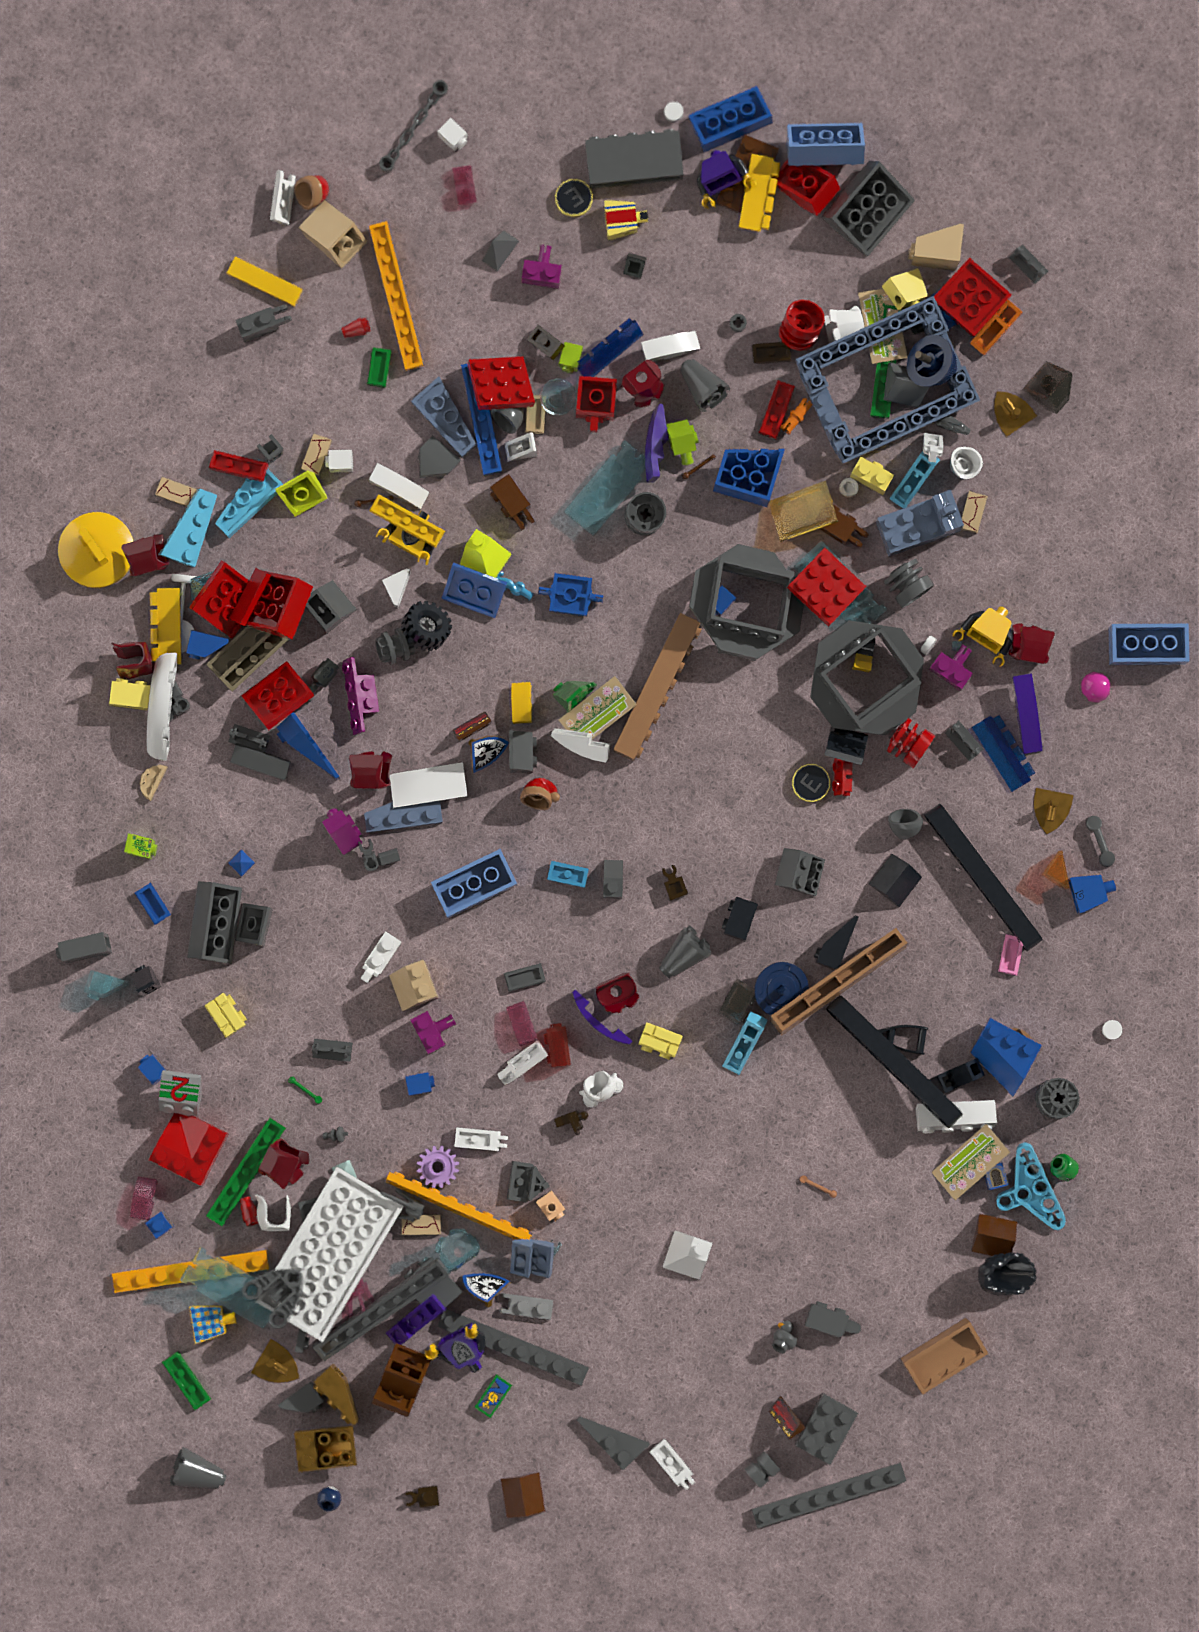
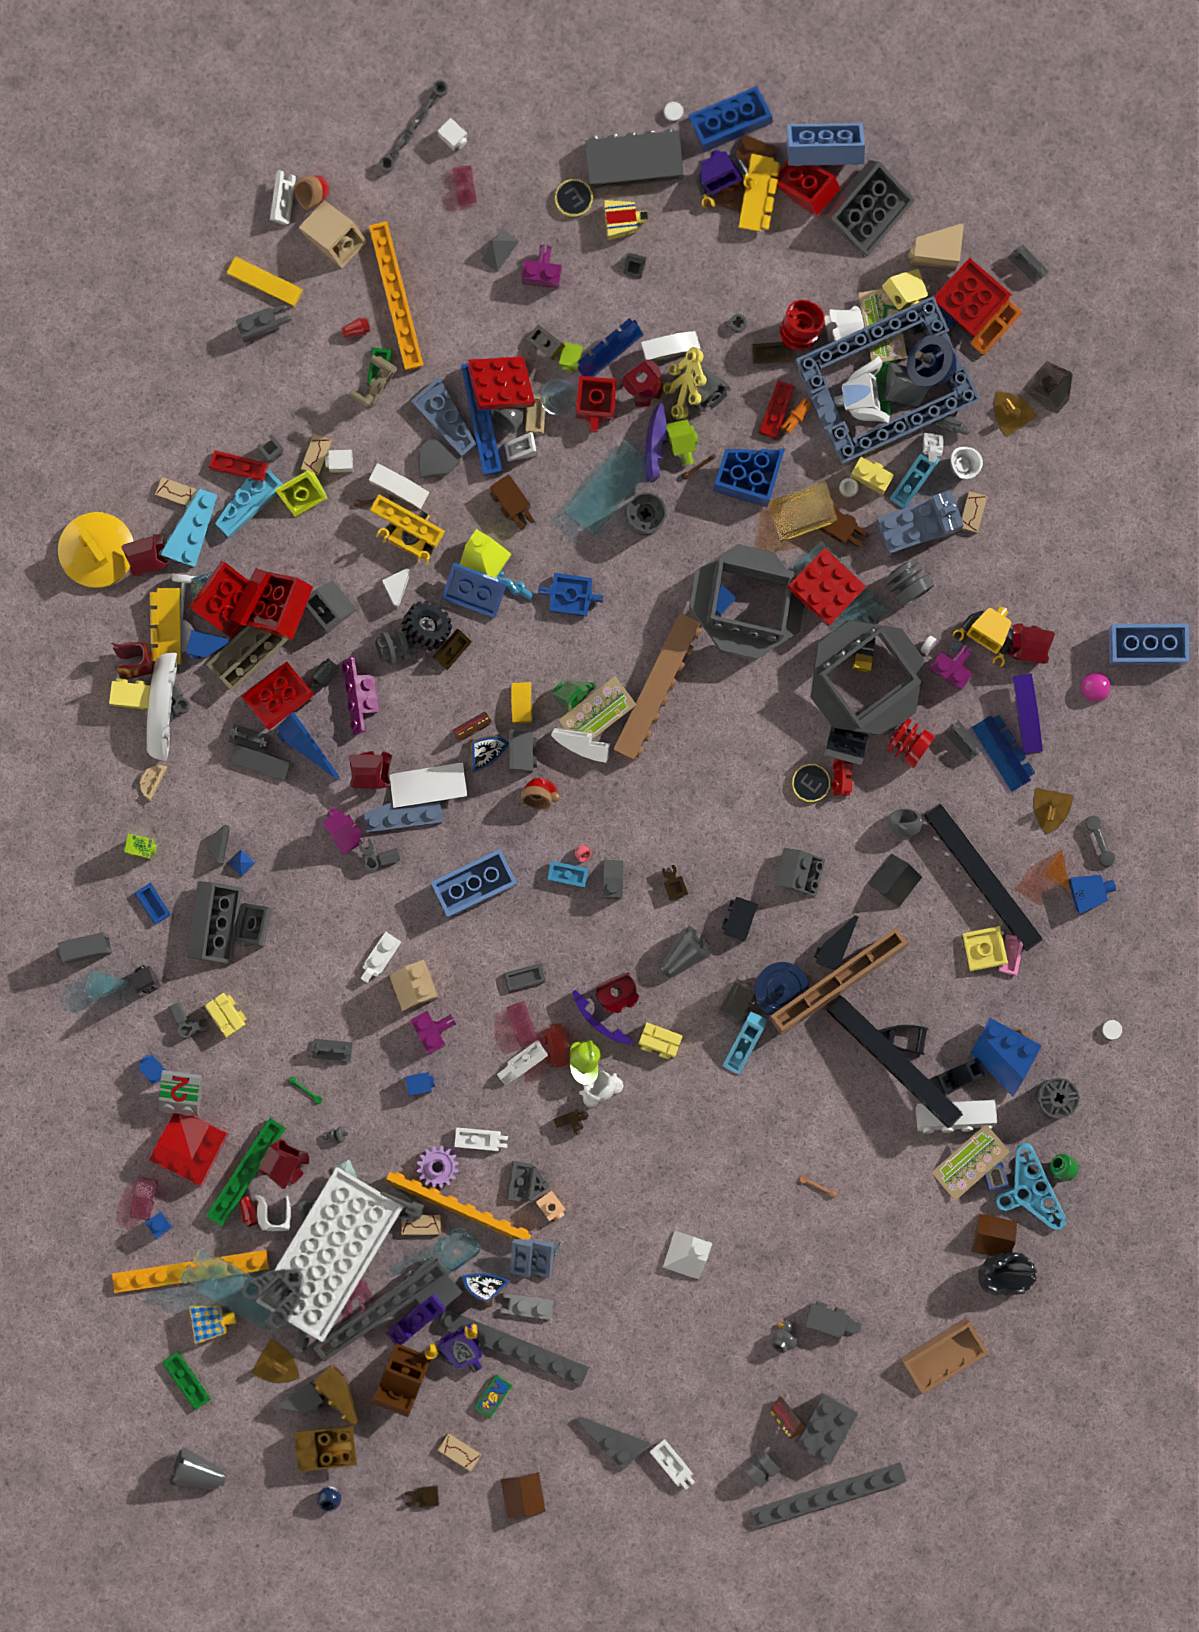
(185, 1029): none -> dark grey bar
(218, 843): none -> dark grey slope
(377, 384): none -> dark tan plate
(452, 649): none -> dark brown plate
(459, 1452): none -> tan tile
(582, 853): none -> coral hinge
(584, 1062): none -> lime piece
(692, 362): none -> light yellow plant
(861, 394): none -> white torso
(985, 948): none -> light yellow tile

